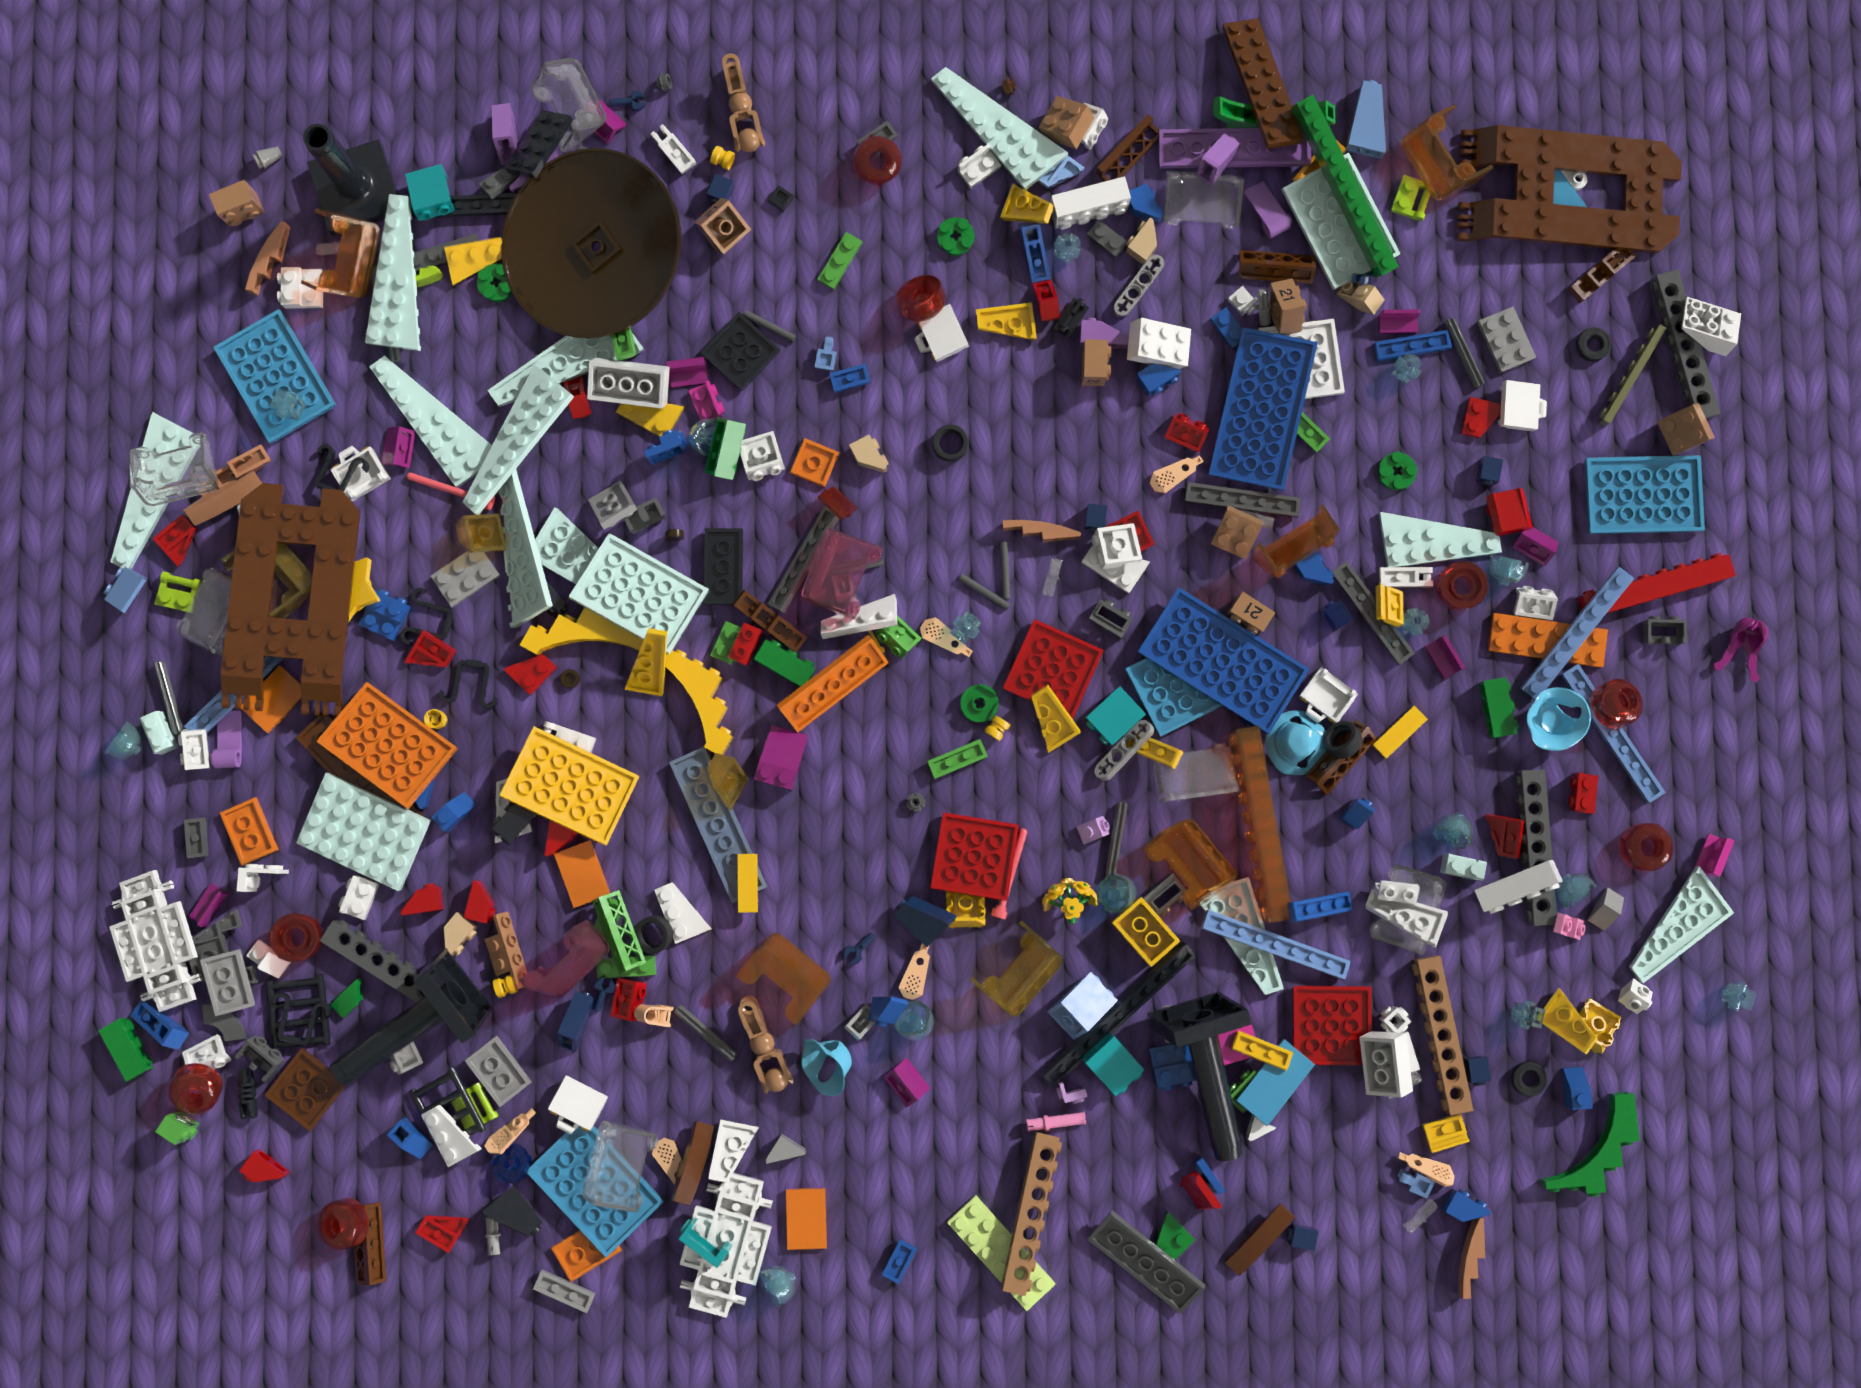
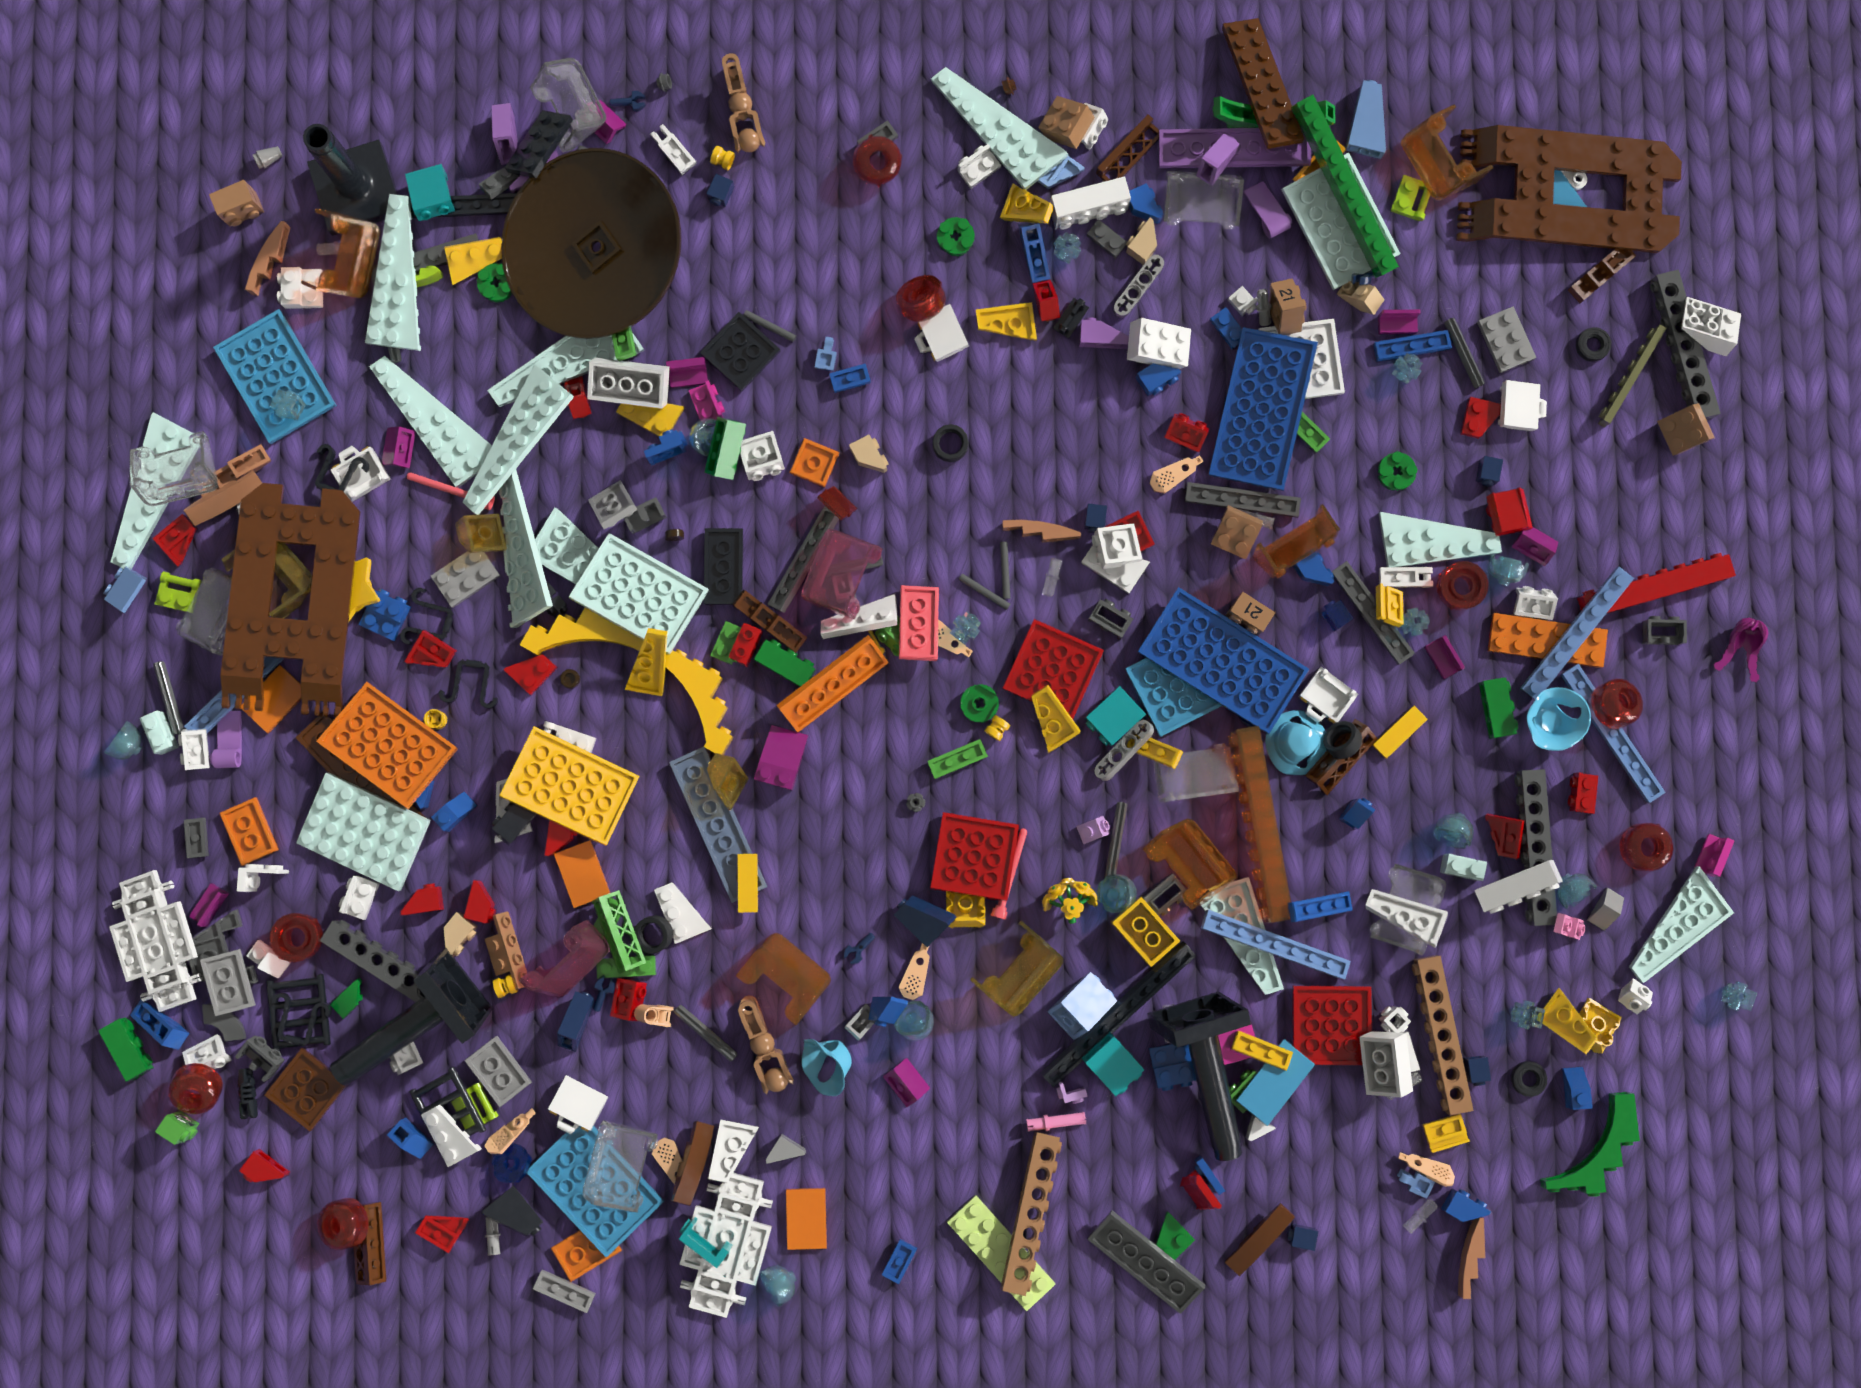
(722, 225): medium nougat brick -> none
(781, 198): black tile -> none
(839, 261): bright green plate -> none
(918, 623): none -> coral tile
(1094, 362): medium nougat brick -> none
(1276, 268): reddish brown fence -> none
(1396, 891): white bracket -> none
(1644, 494): dark azure plate -> none

